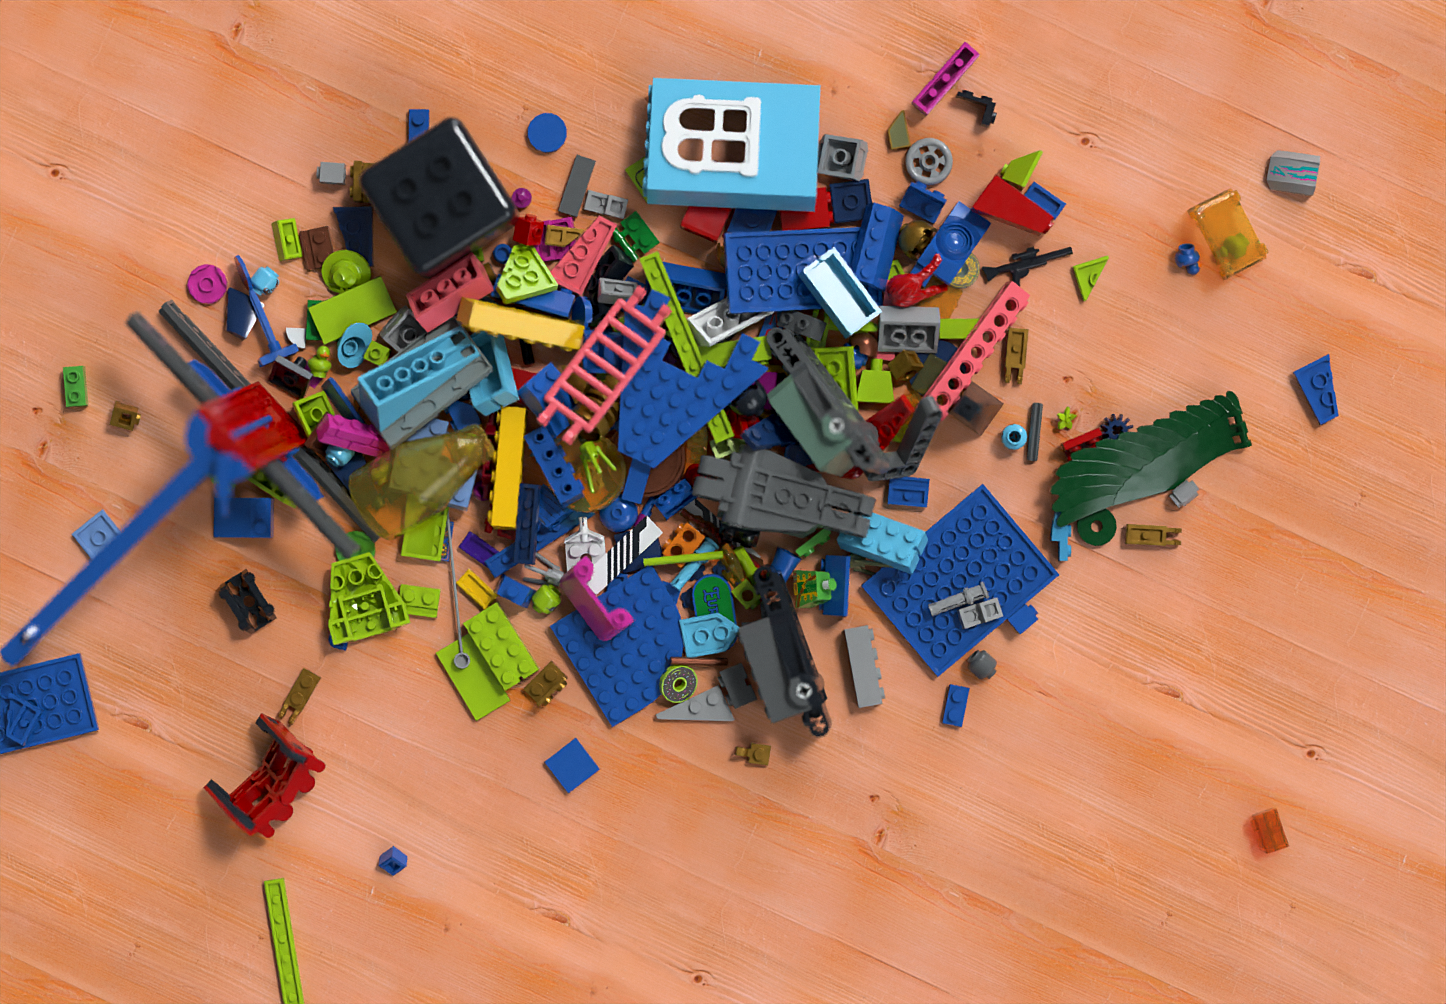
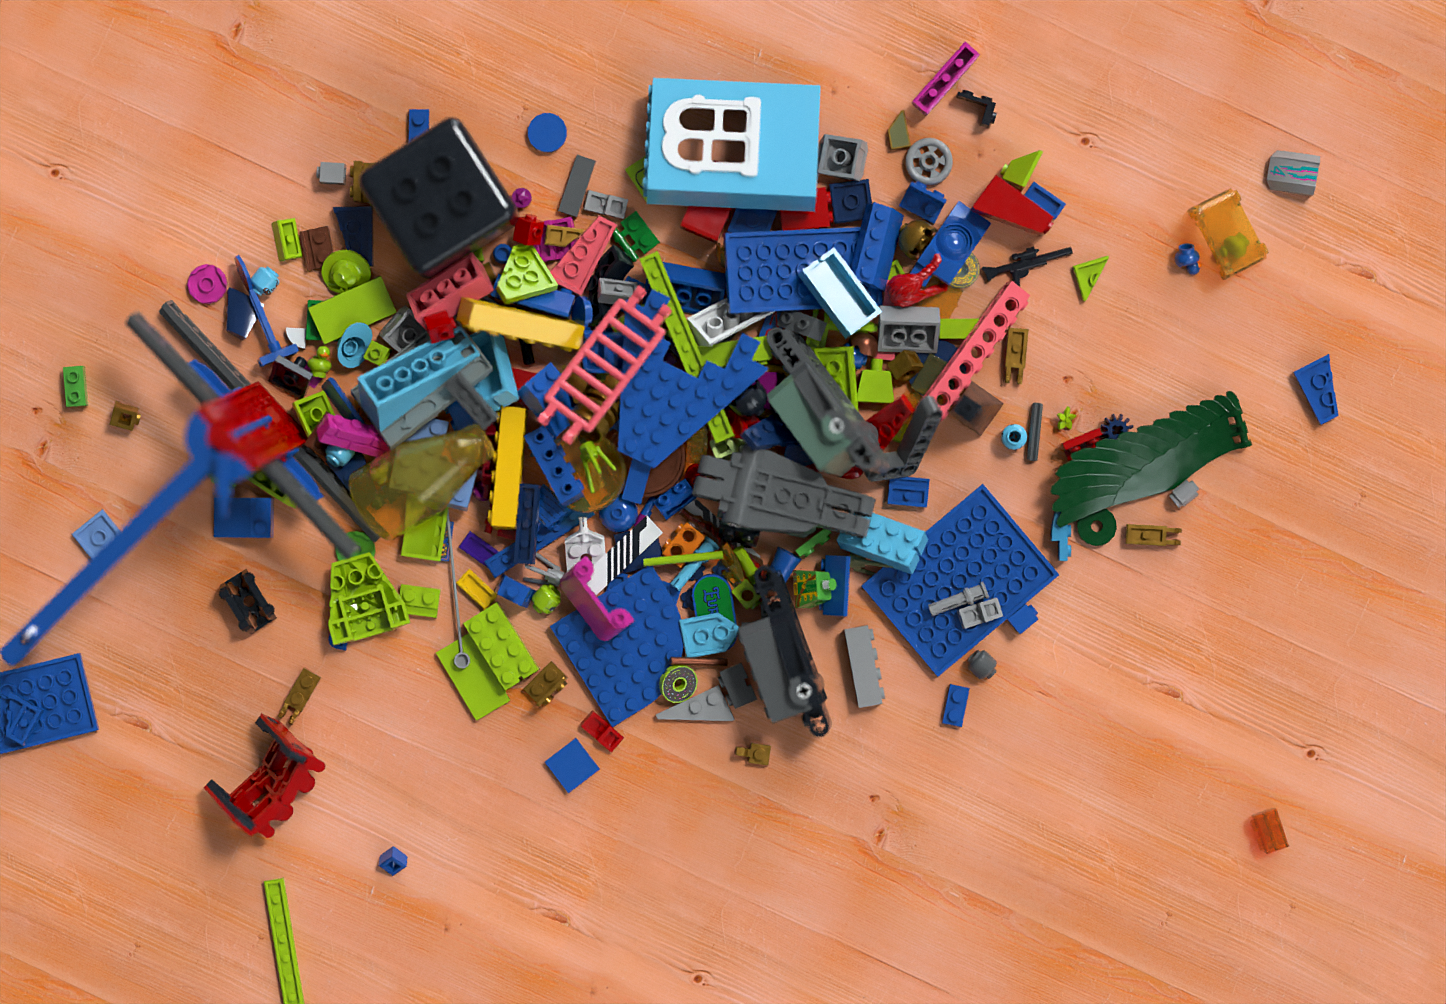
(439, 326): none -> red brick
(471, 400): none -> dark grey tile
(601, 731): none -> red slope

